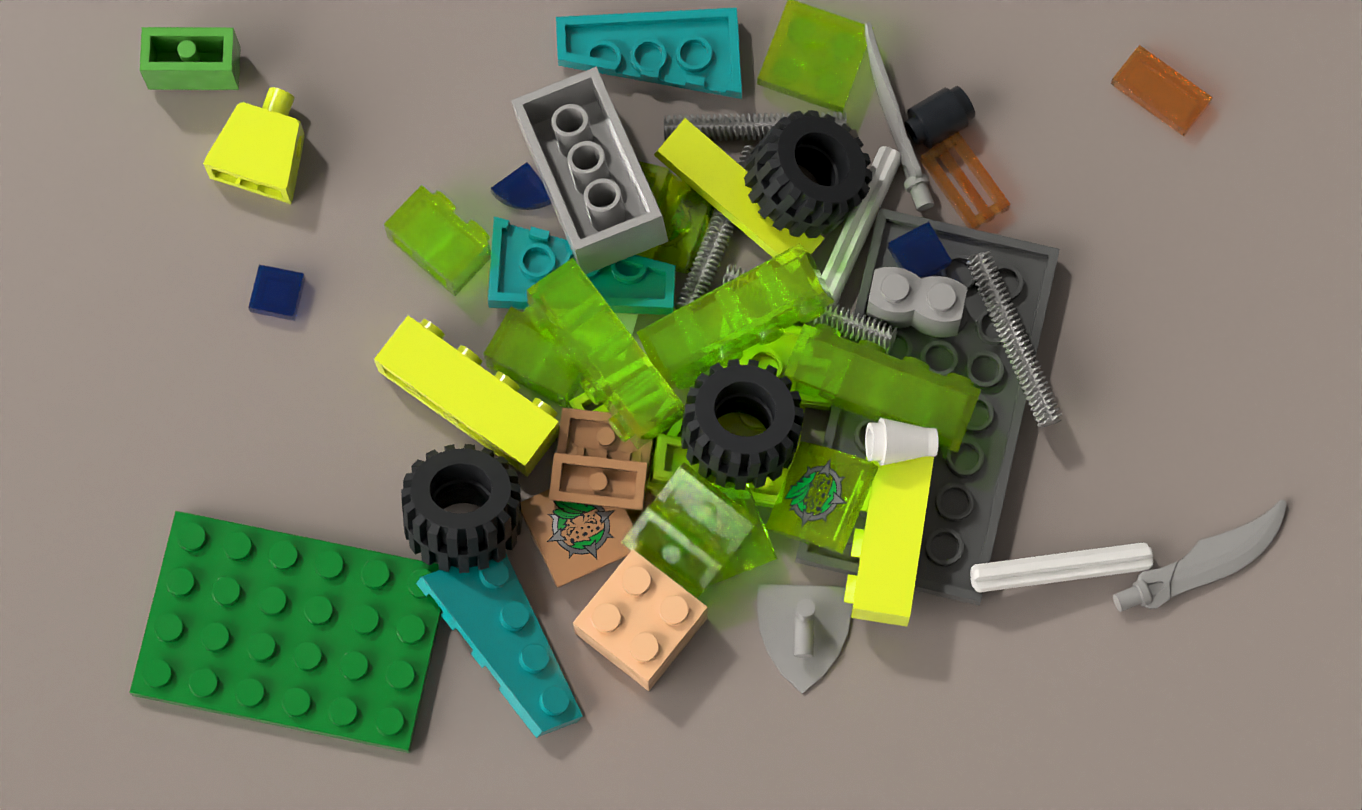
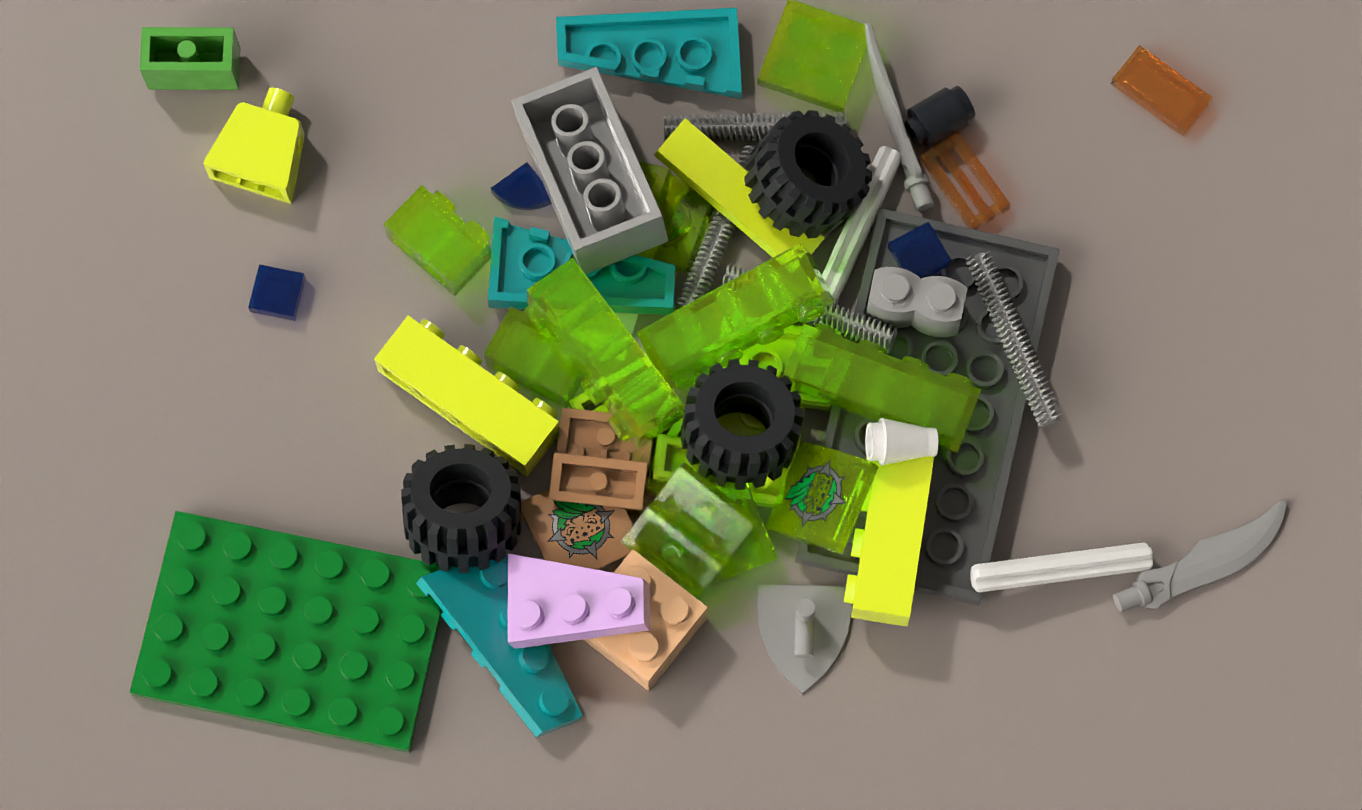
(571, 602): none -> lavender wing

